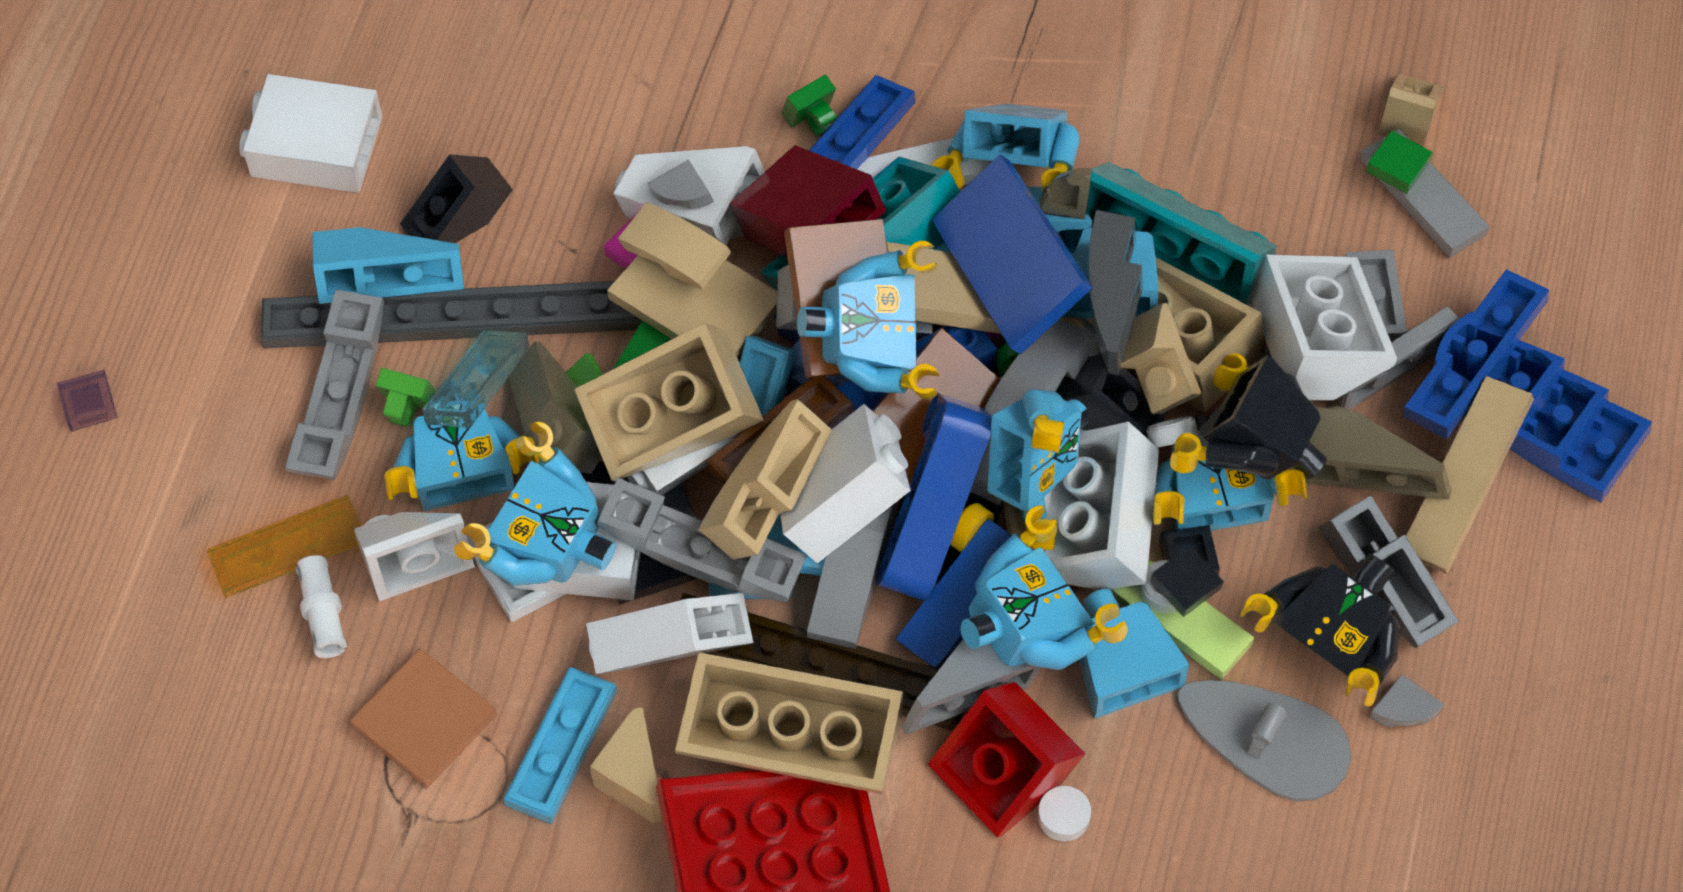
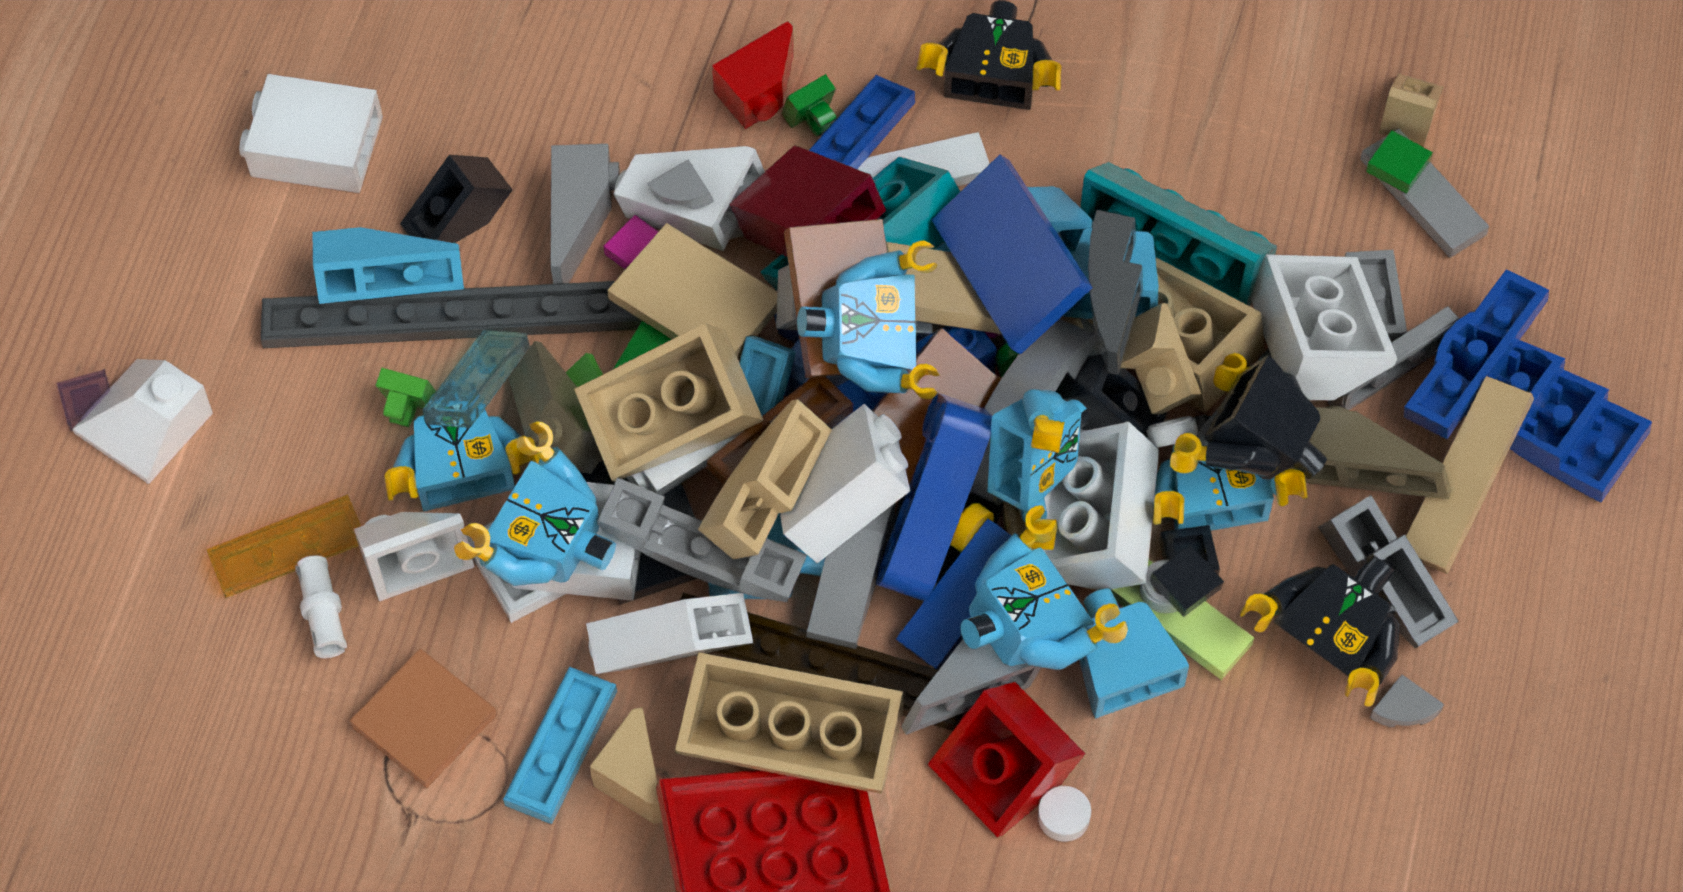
(146, 417): none -> white slope
(339, 387): light grey slope -> none
(579, 202): none -> light grey slope
(674, 244): tan slope -> none
(756, 76): none -> red slope
(992, 59): none -> black torso
(1018, 133): medium azure torso -> none
(1067, 194): dark tan tile -> none
(1269, 737): light grey shield -> none

